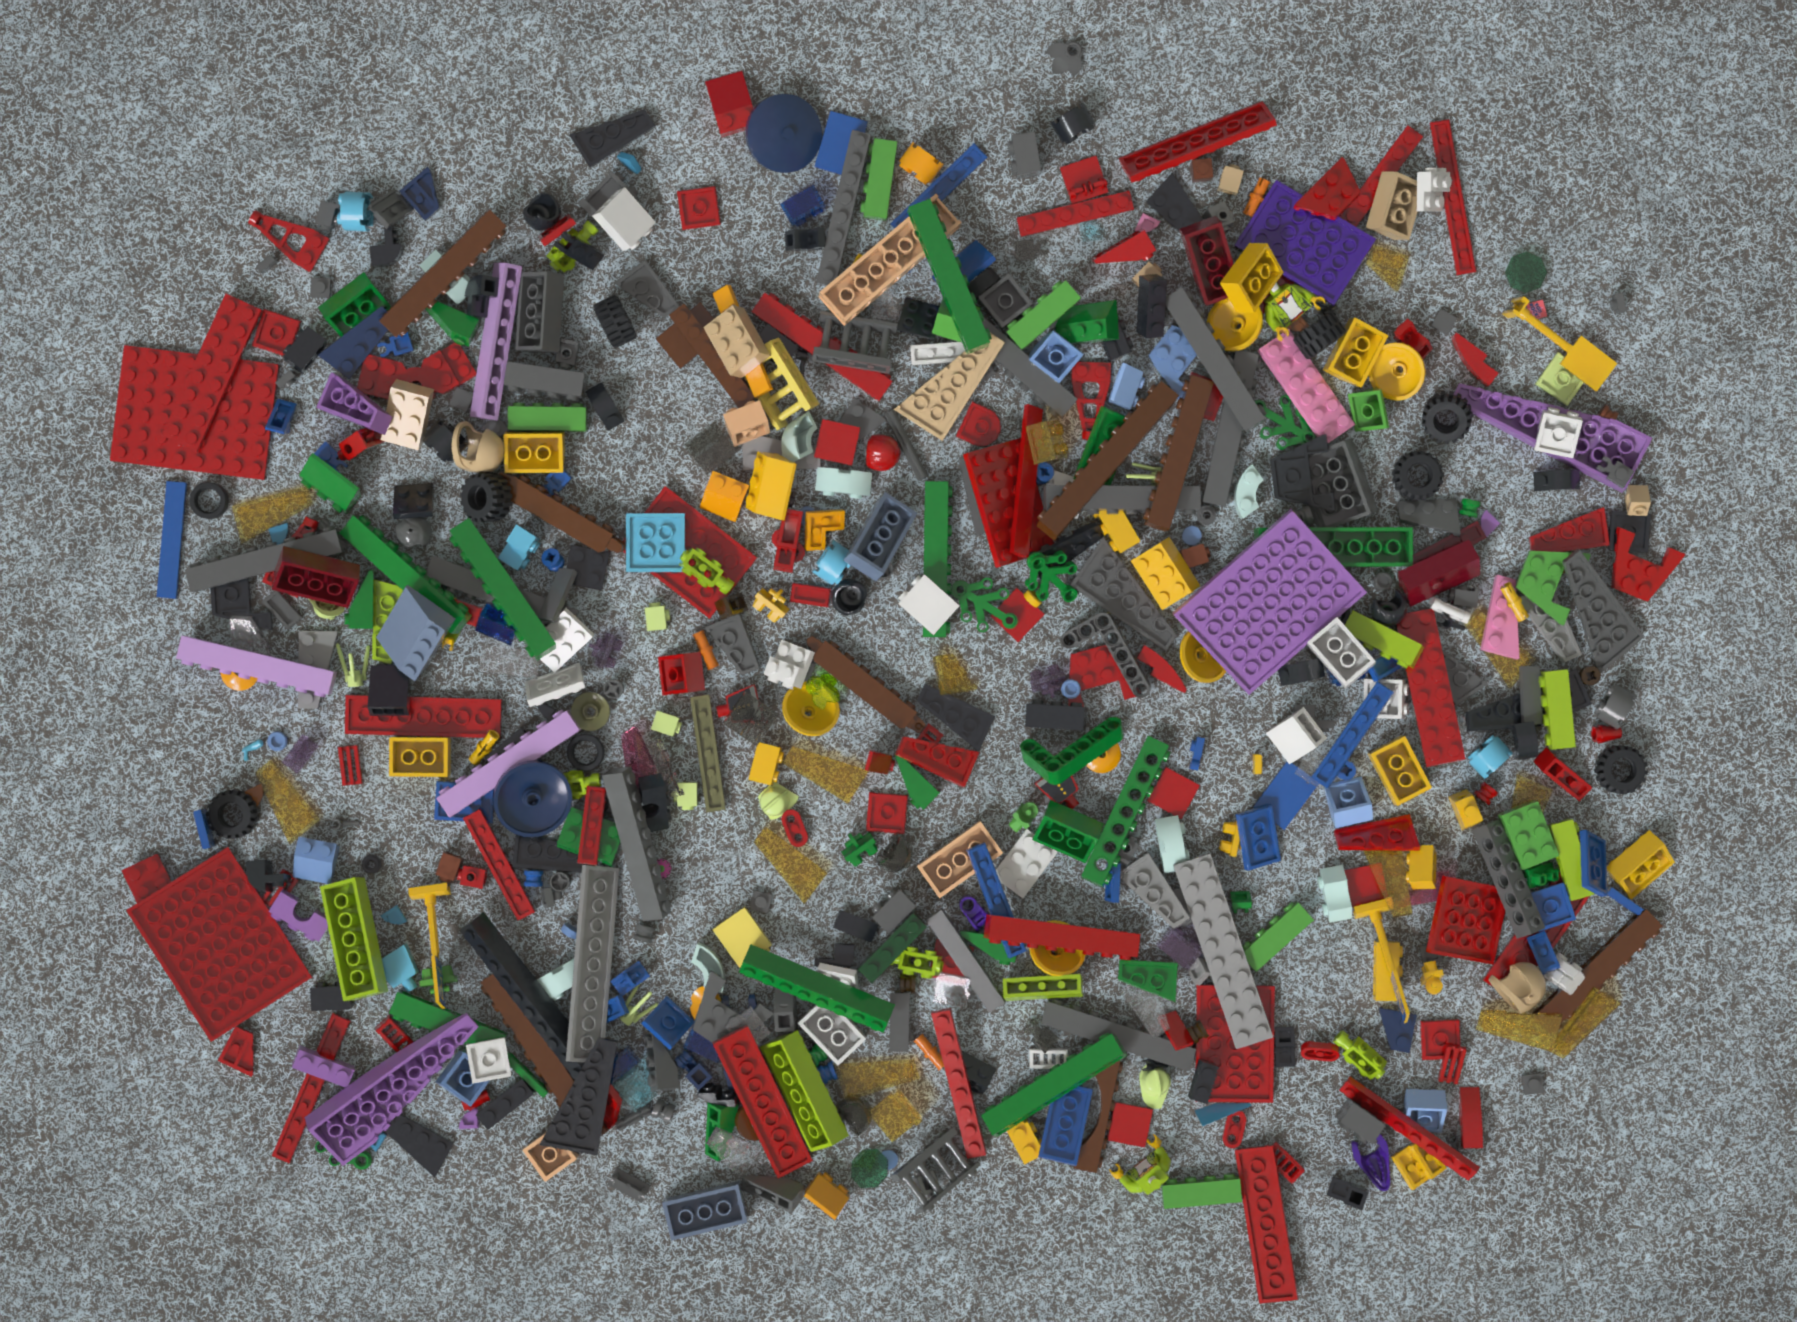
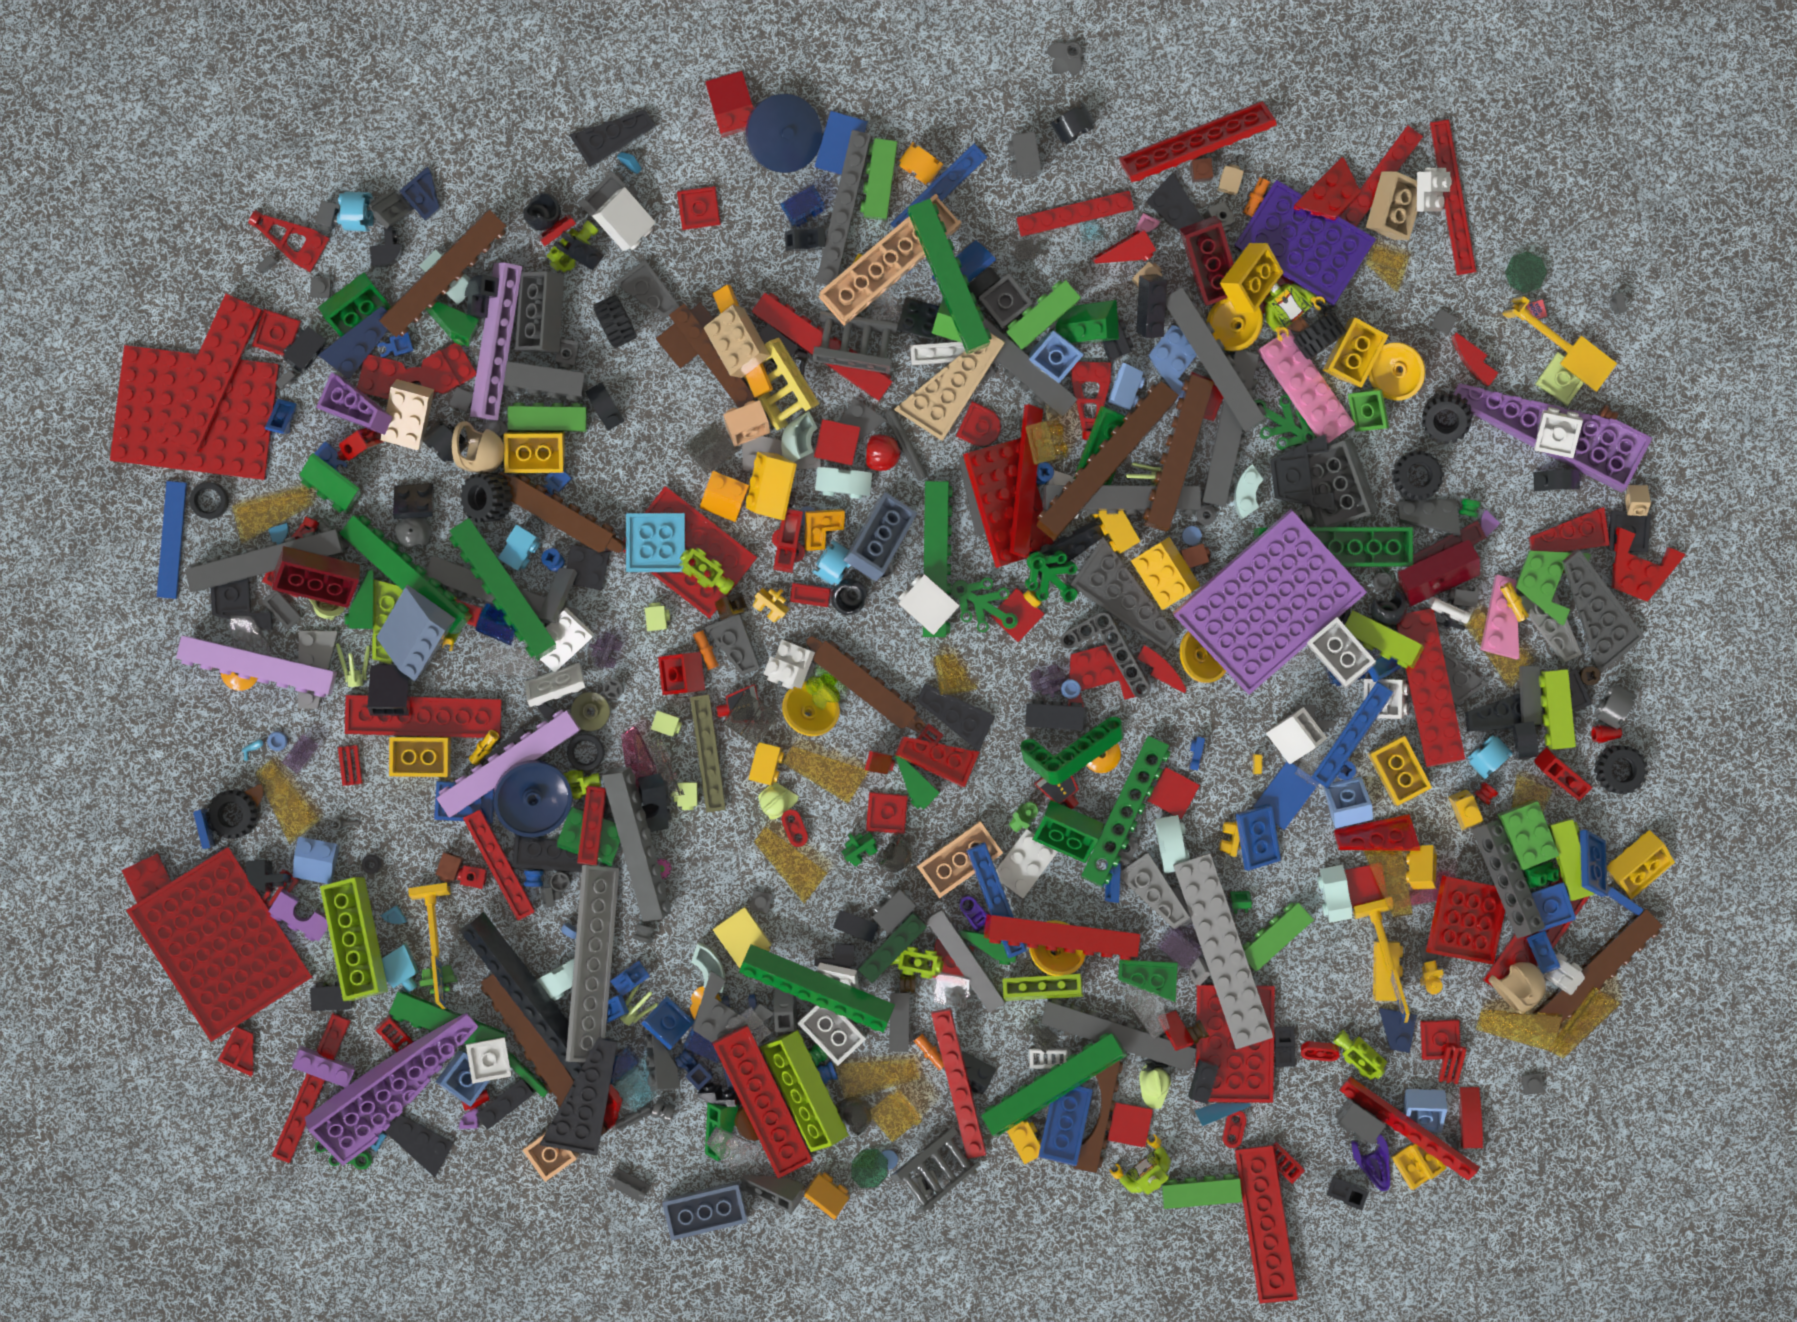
(1084, 180): red hinge -> none
(1301, 672): black brick -> none
(1408, 334): red brick -> none
(1618, 473): dark grey plate -> none

